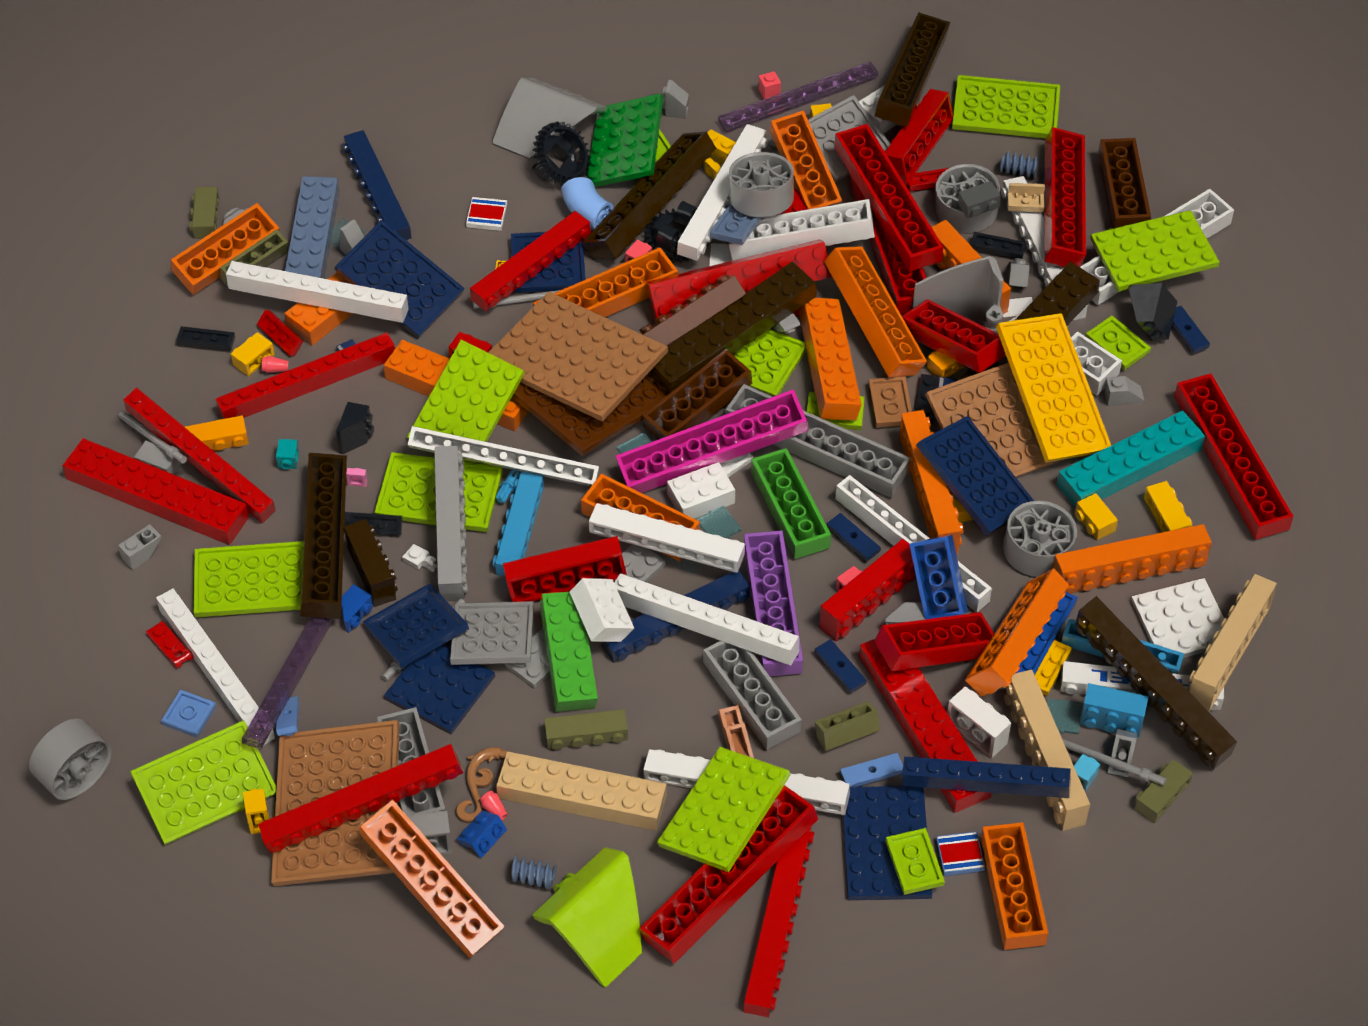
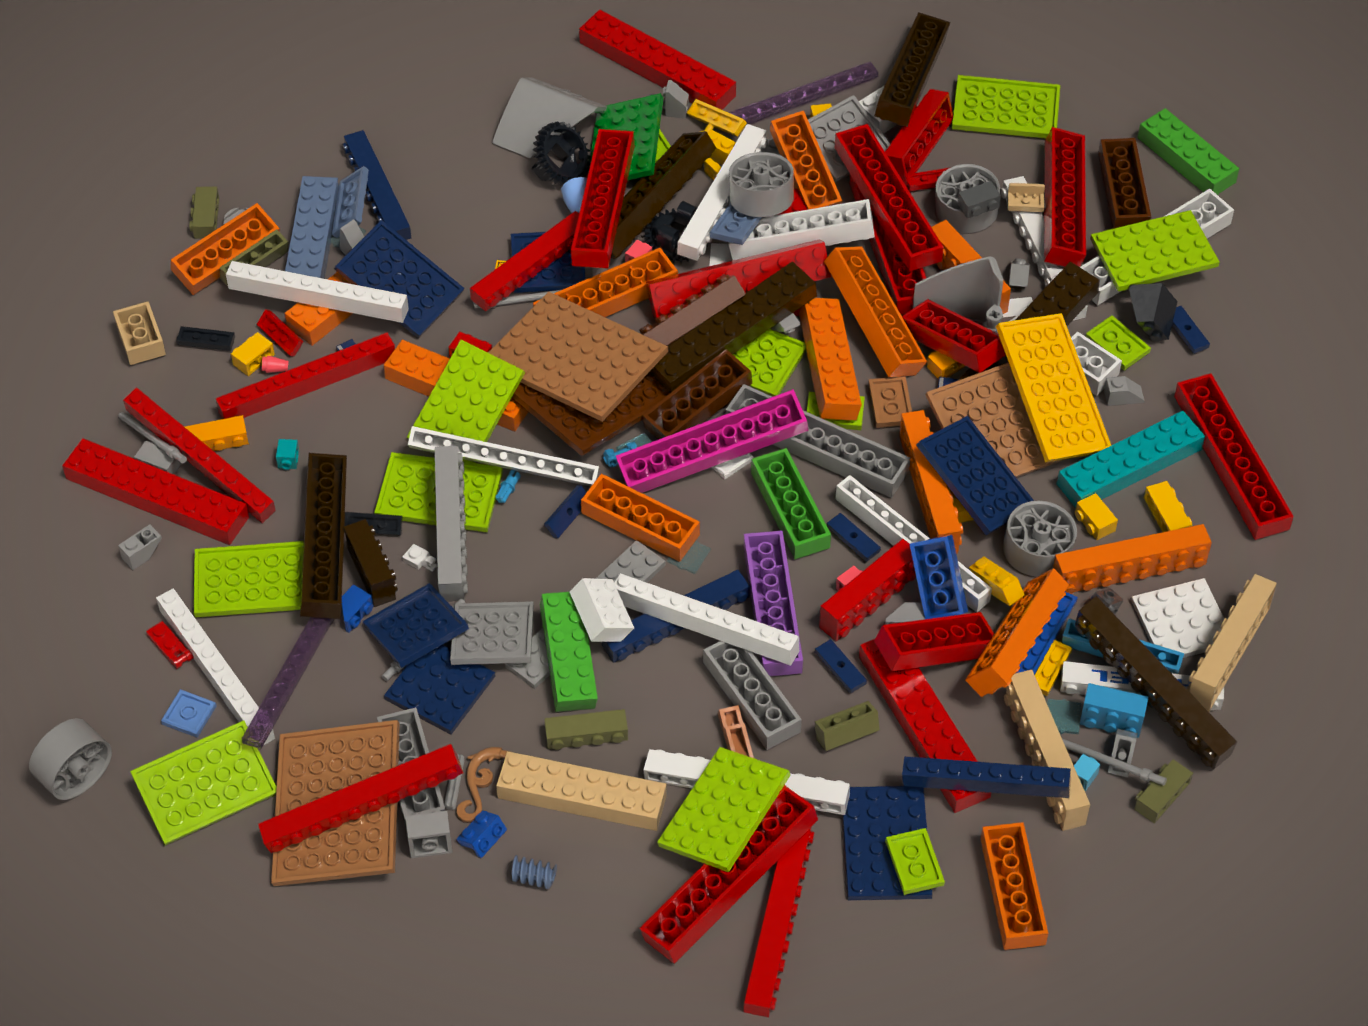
(139, 333): none -> tan brick
(255, 808): yellow brick -> none
(288, 720): medium blue tile -> none
(350, 200): none -> sand blue plate
(354, 427): black slope -> none
(356, 477): bright pink plate -> none
(431, 879): orange brick -> none
(453, 789): none -> light grey axle
(486, 213): tile -> none
(491, 803): coral cone -> none
(519, 520): dark azure brick -> none
(563, 569): red brick -> none
(565, 512): none -> dark blue tile
(598, 914): lime panel -> none
(603, 199): none -> red brick
(610, 455): none -> dark azure bar
(655, 60): none -> red brick
(667, 537): white brick -> none
(701, 491): white brick -> none
(716, 118): none -> yellow plate
(719, 523): clear light blue piece -> none
(769, 85): coral brick -> none
(882, 768): medium blue tile -> none
(927, 383): black plate -> none
(960, 853): tile -> none
(979, 722): white brick -> none
(998, 245): black plate -> none
(1003, 584): none -> yellow brick
(1020, 164): sand blue piece -> none
(1109, 598): none -> flat silver brick
(1188, 152): none -> bright green brick

